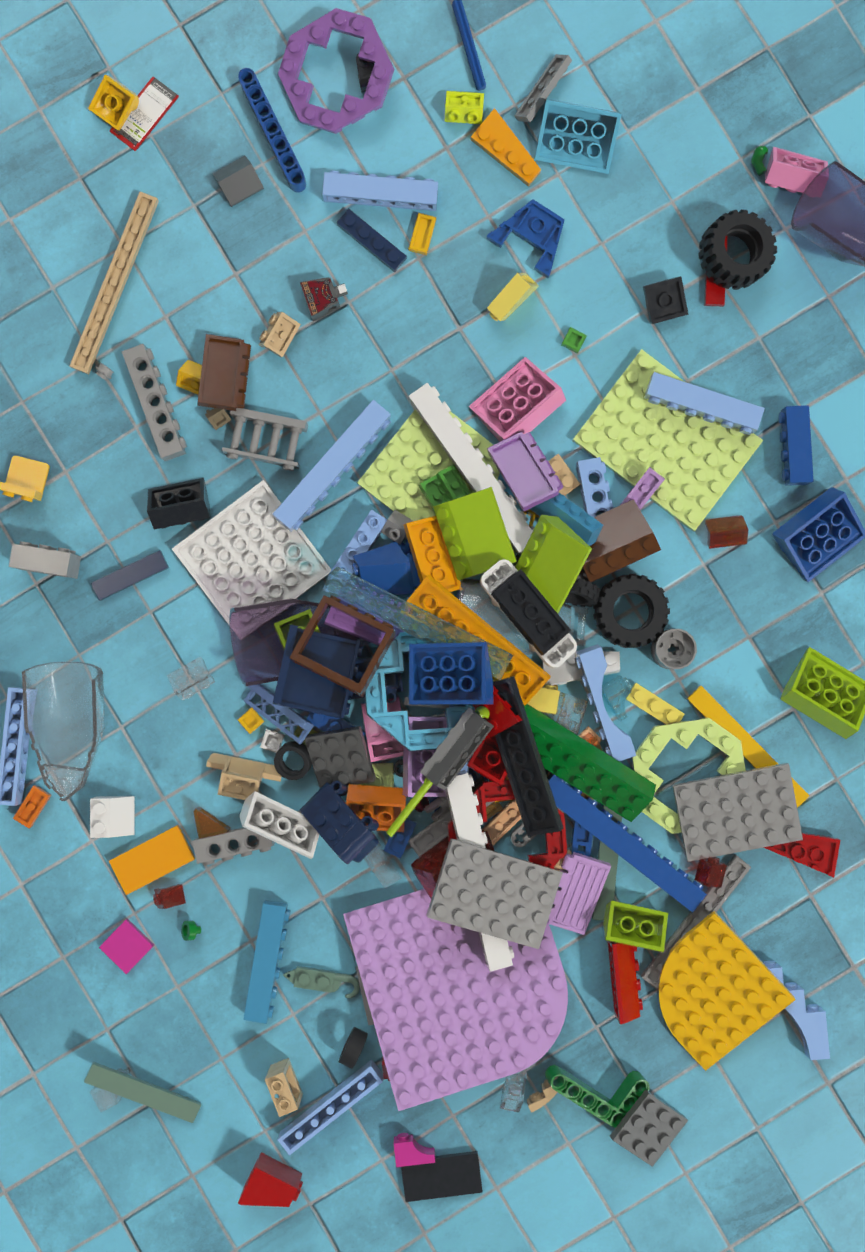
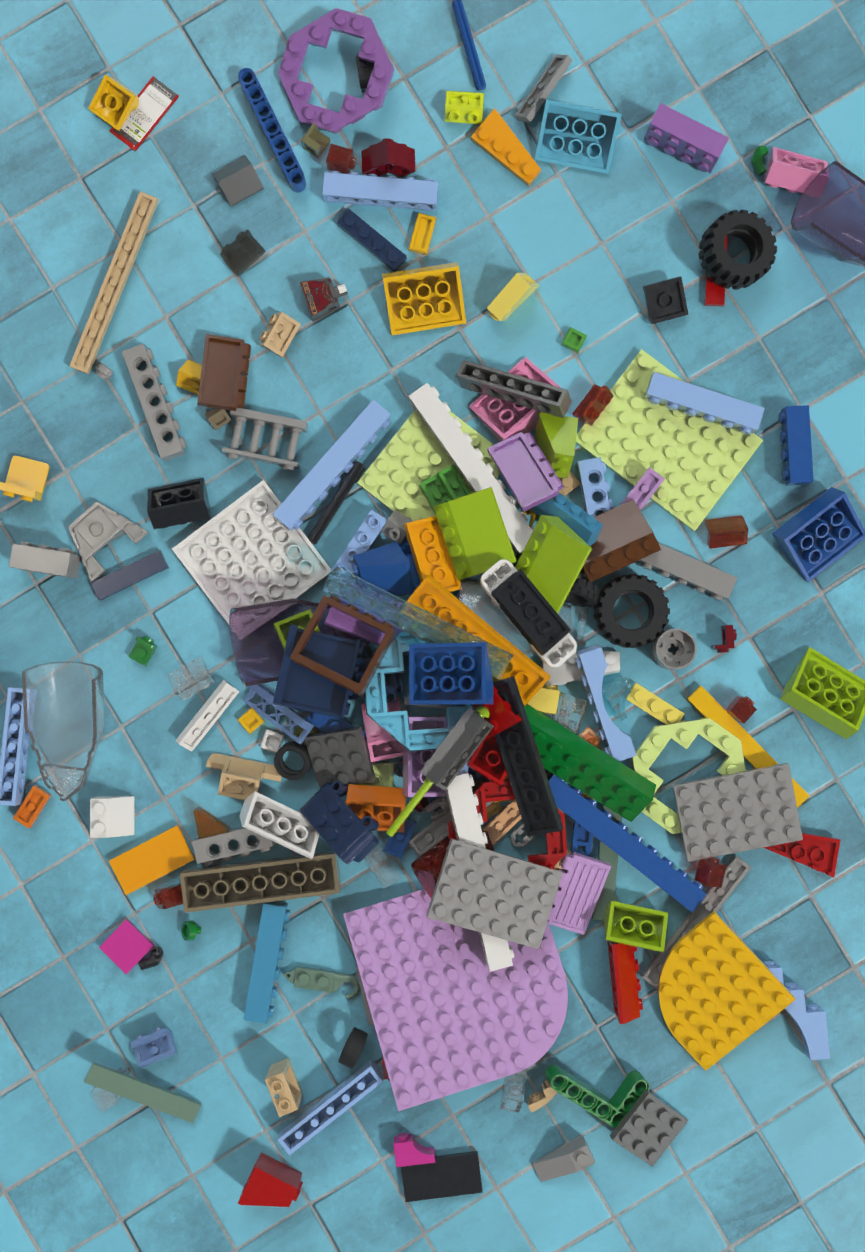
(95, 530): none -> light grey wing
(143, 650): none -> green bracket
(153, 960): none -> black arm
(154, 1046): none -> medium blue bracket
(207, 716): none -> white plate
(242, 252): none -> clear smoke bracket
(260, 881): none -> dark tan brick
(315, 141): none -> olive panel
(336, 502): none -> black axle
(340, 159): none -> clear red brick
(388, 158): none -> dark red brick
(424, 298): none -> yellow slope
(514, 388): none -> dark grey brick
(536, 226): blue wing -> none
(557, 441): none -> lime slope
(564, 1161): none -> light grey slope
(593, 404): none -> clear red bracket
(685, 138): none -> medium lavender brick
(690, 571): none -> light grey brick
(728, 637): none -> dark red bracket
(741, 709): none -> clear red brick

